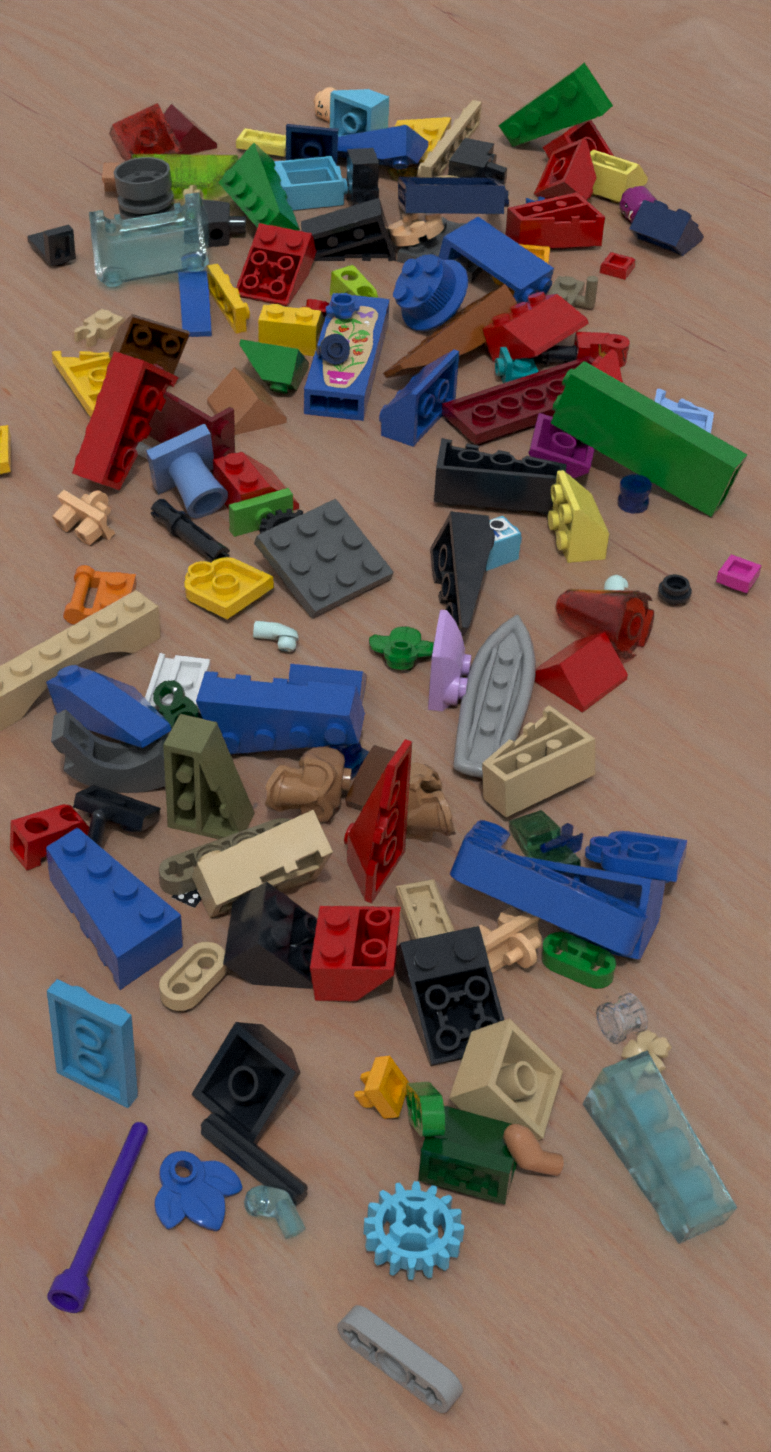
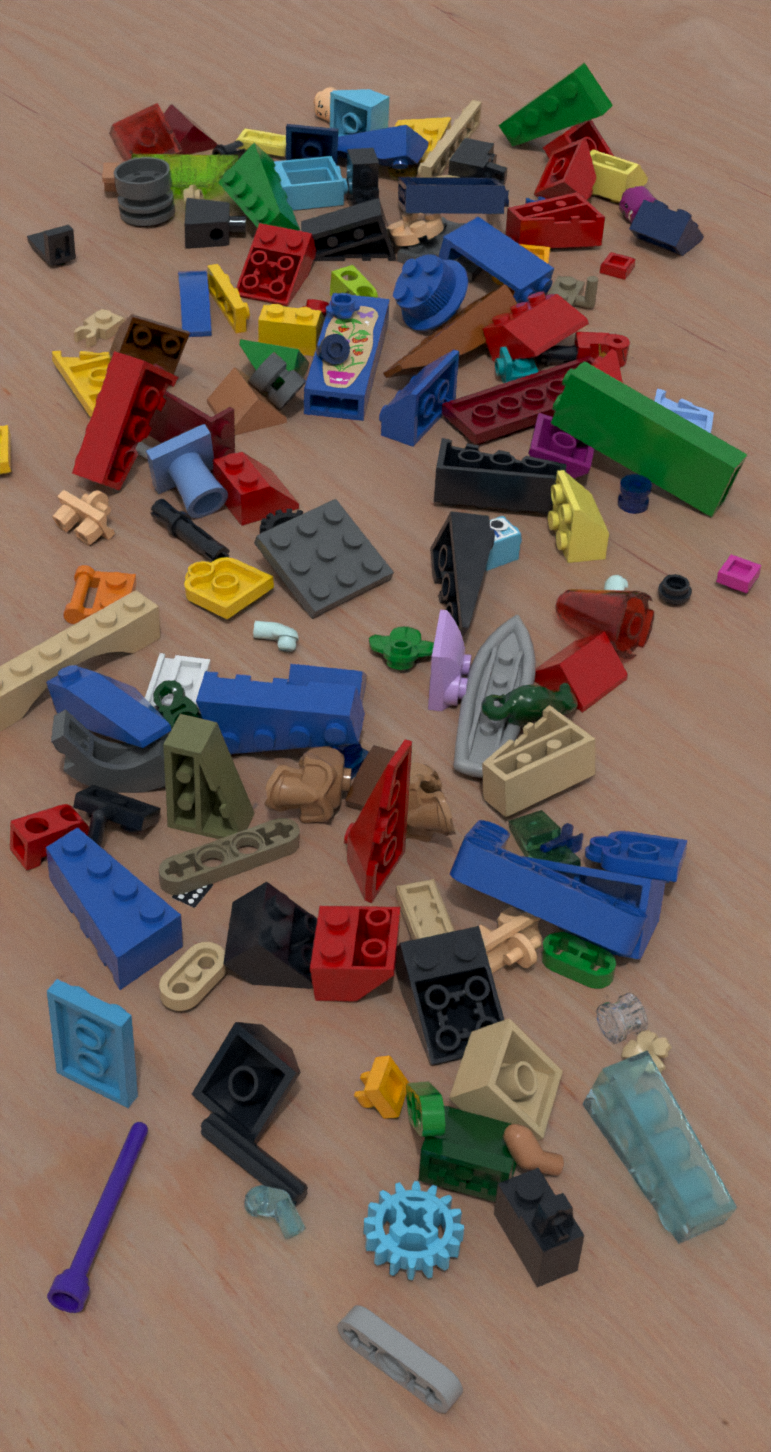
(150, 243): clear light blue windscreen -> none
(196, 1196): blue plate -> none
(229, 149): none -> black pin
(247, 514): bright green plate -> none
(269, 373): none -> dark grey wheel
(281, 856): tan wedge -> none
(528, 702): none -> dark green animal
(539, 1226): none -> black hinge

